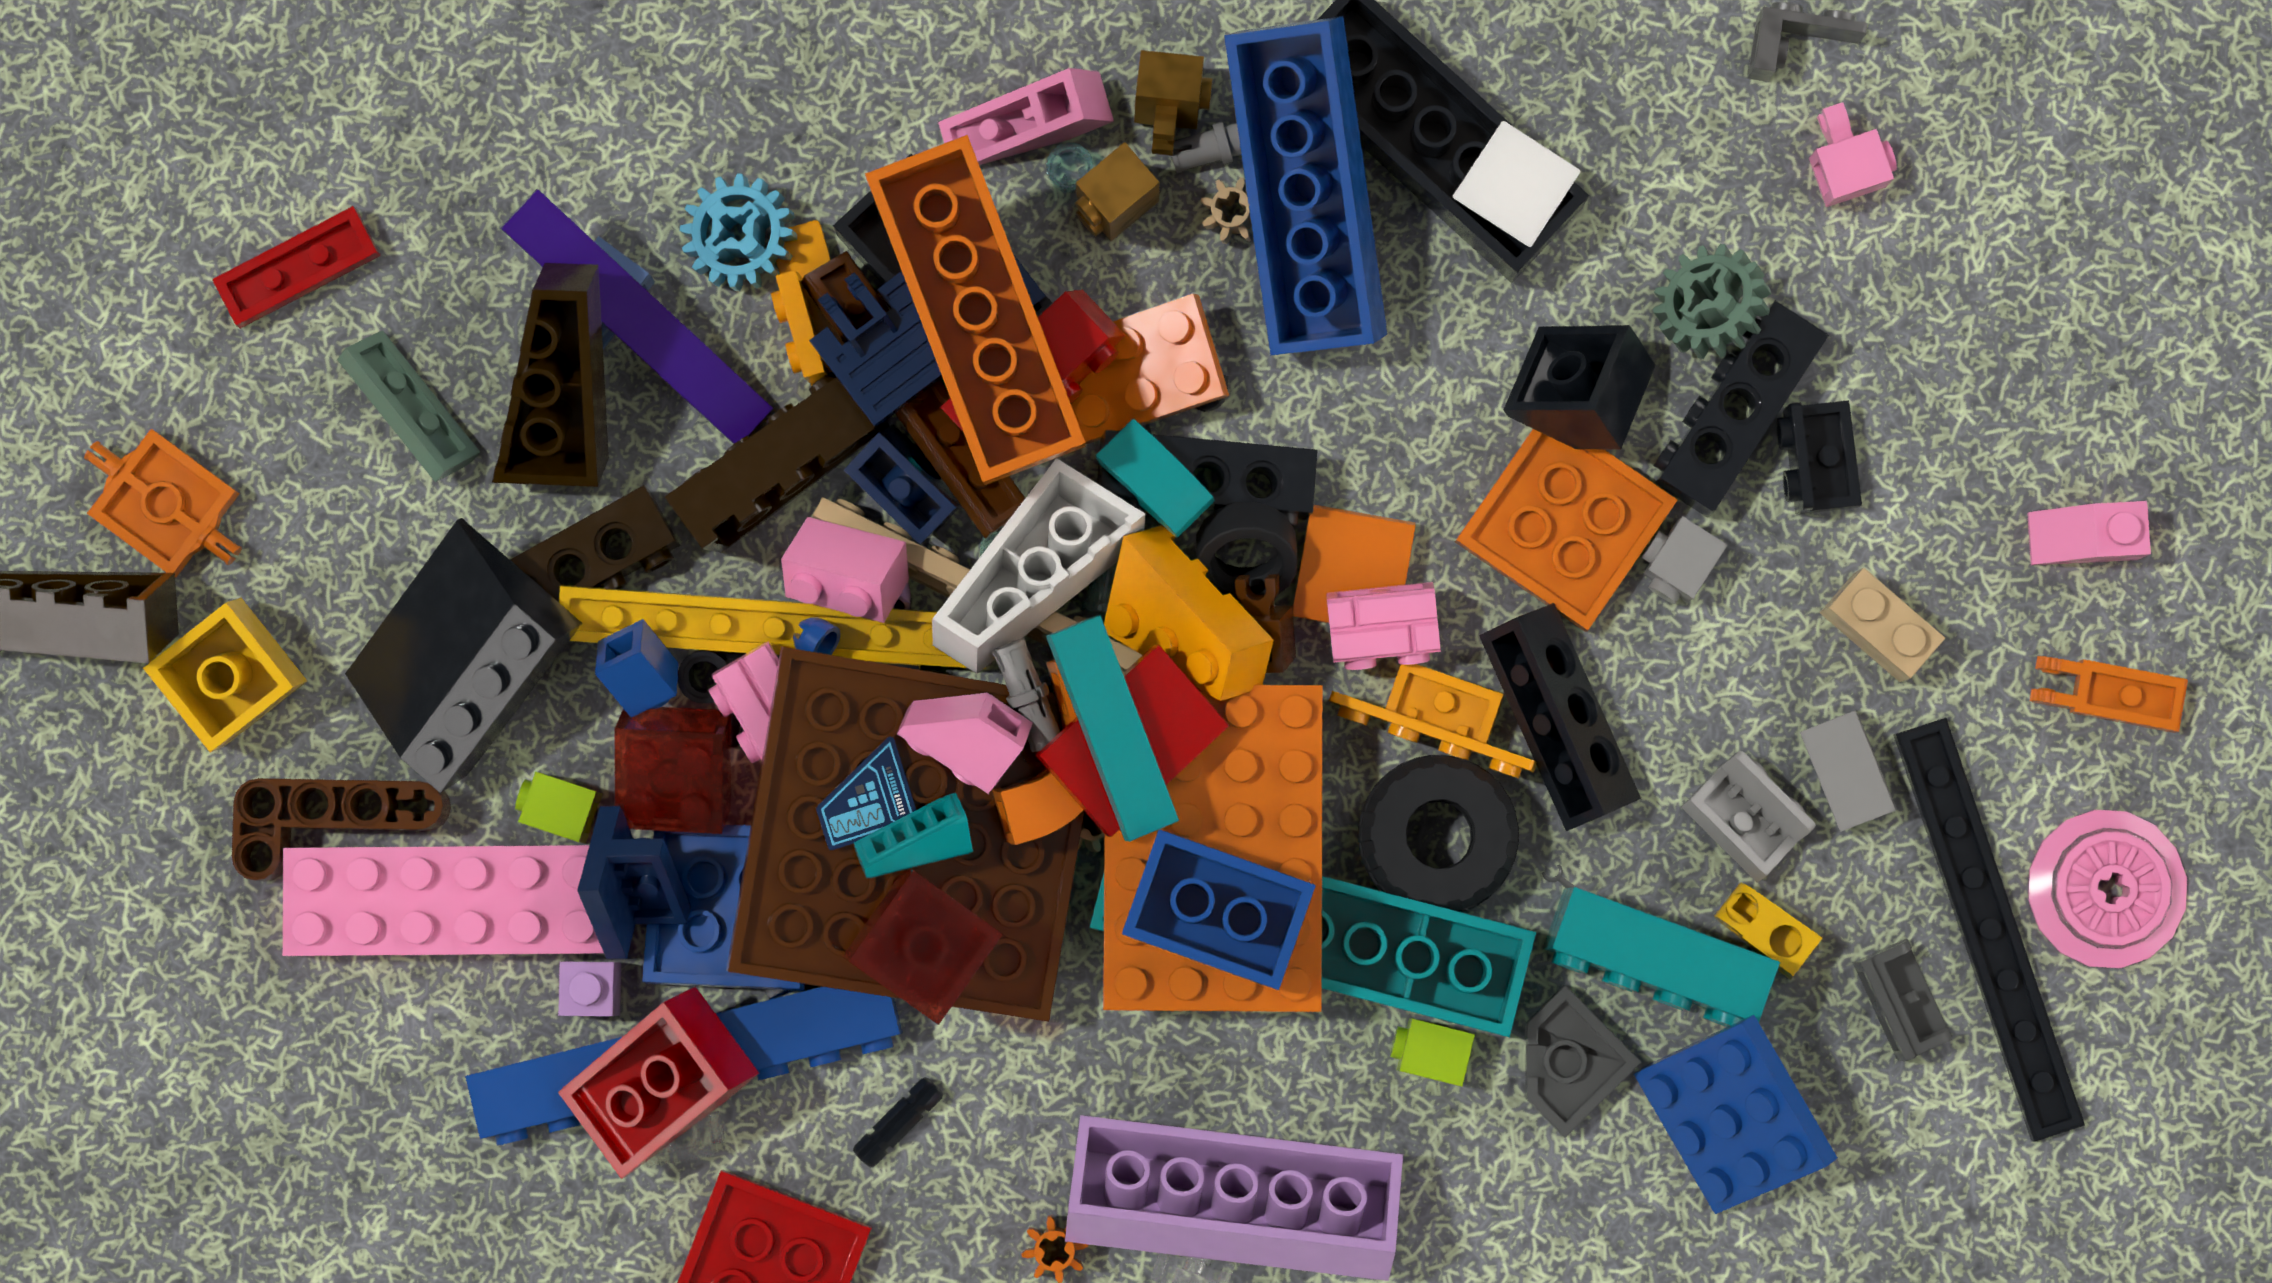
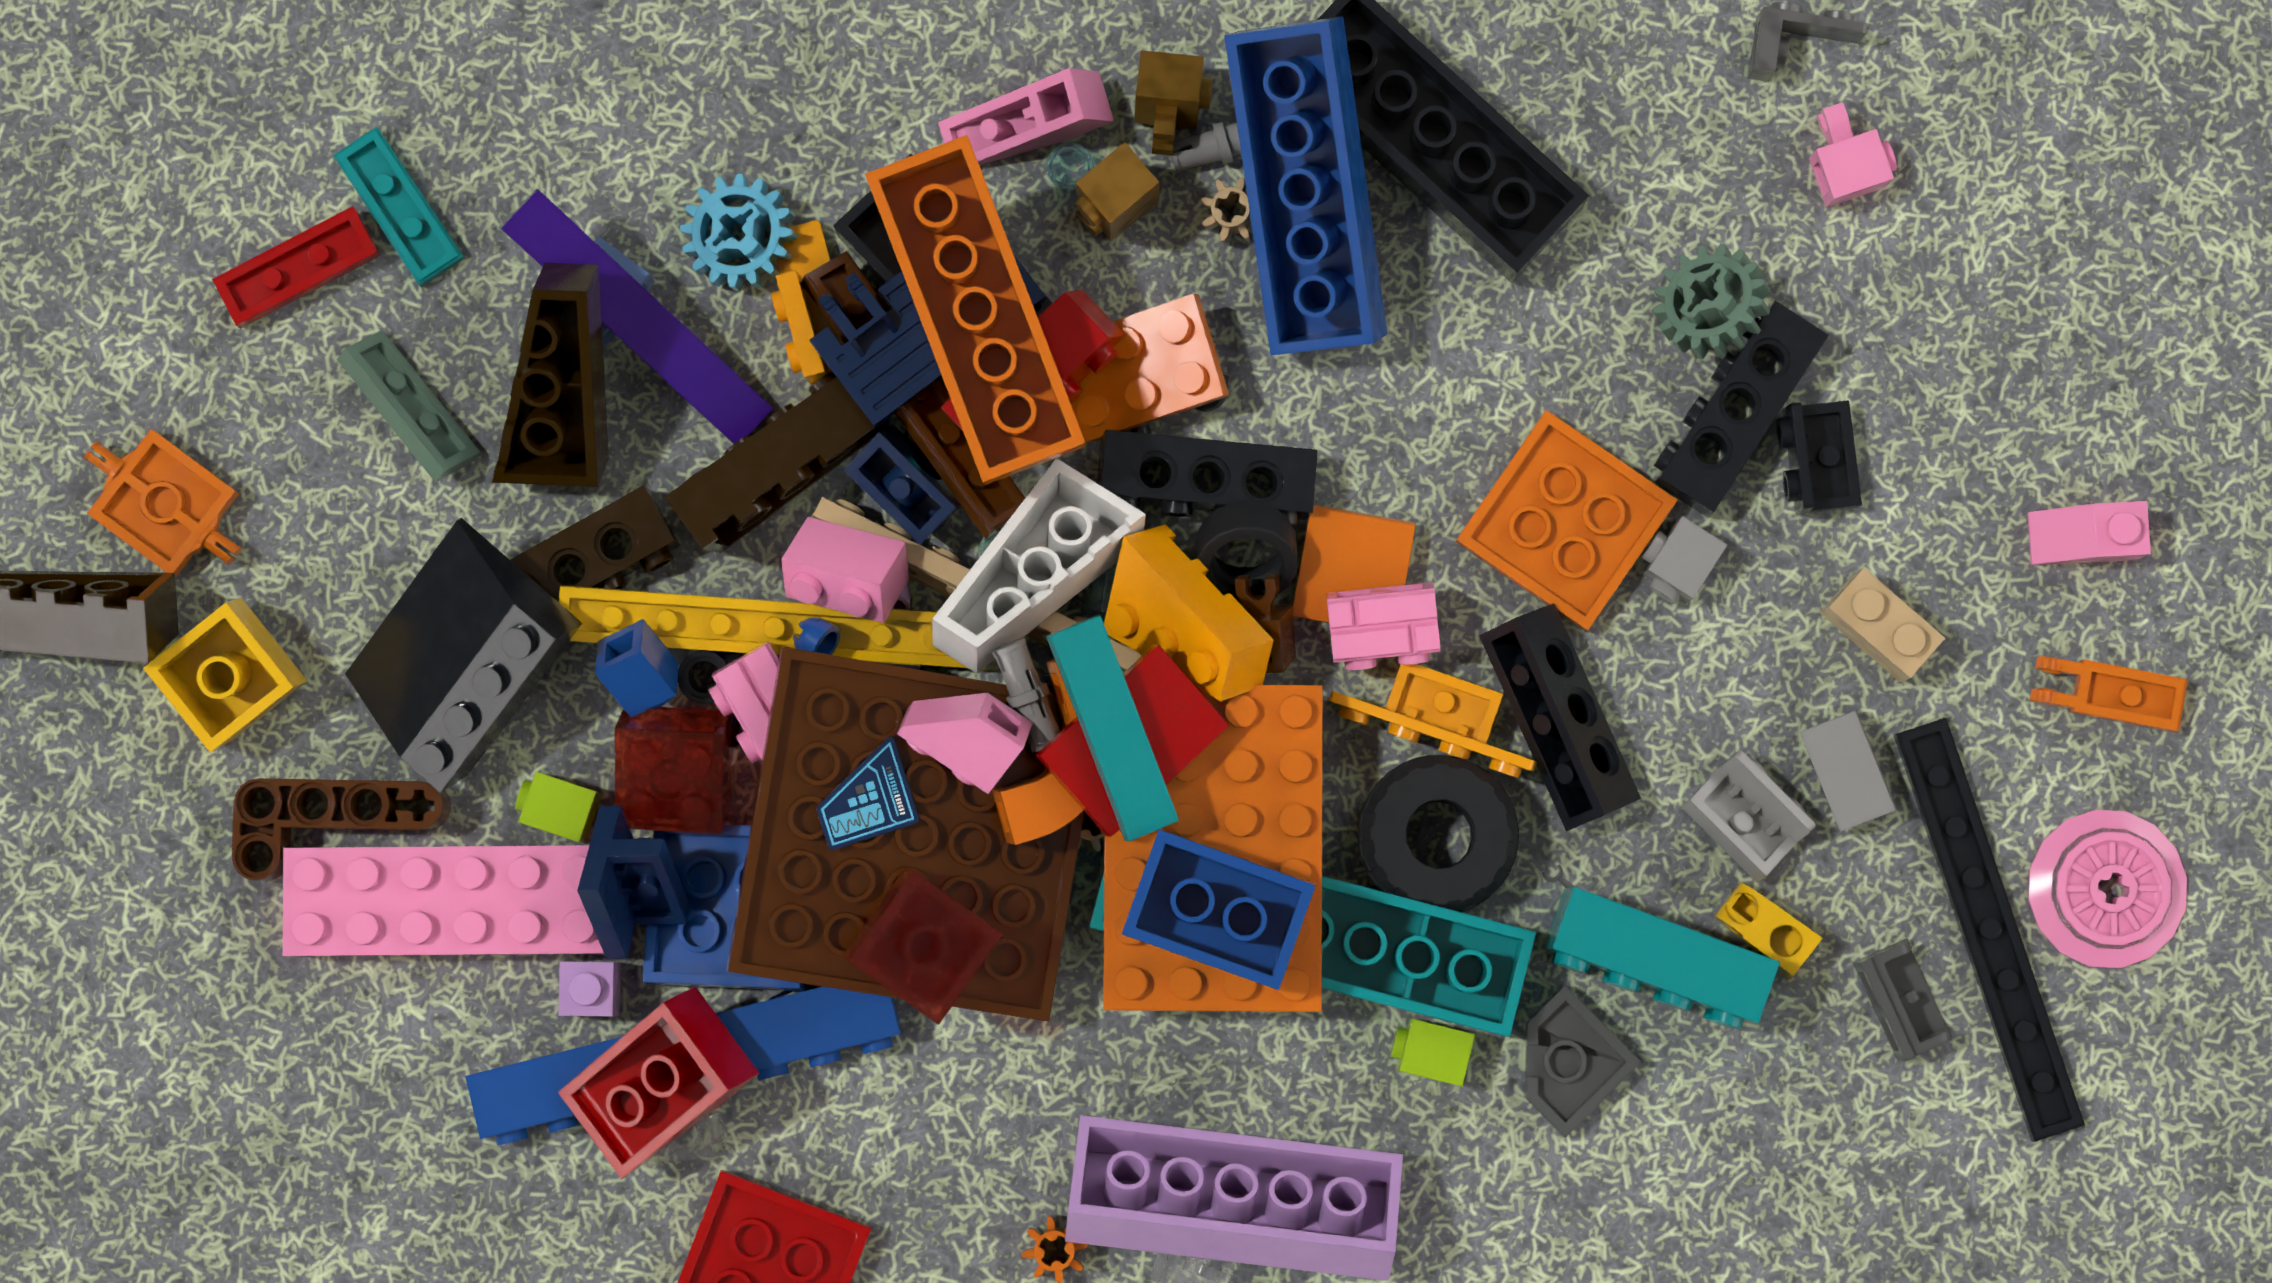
(398, 206): none -> teal tile
(897, 1122): black axle -> none
(917, 839): teal slope -> none
(1155, 478): teal slope -> none
(1516, 183): white sticker -> none
(1582, 384): black slope -> none
(1735, 1115): blue plate -> none

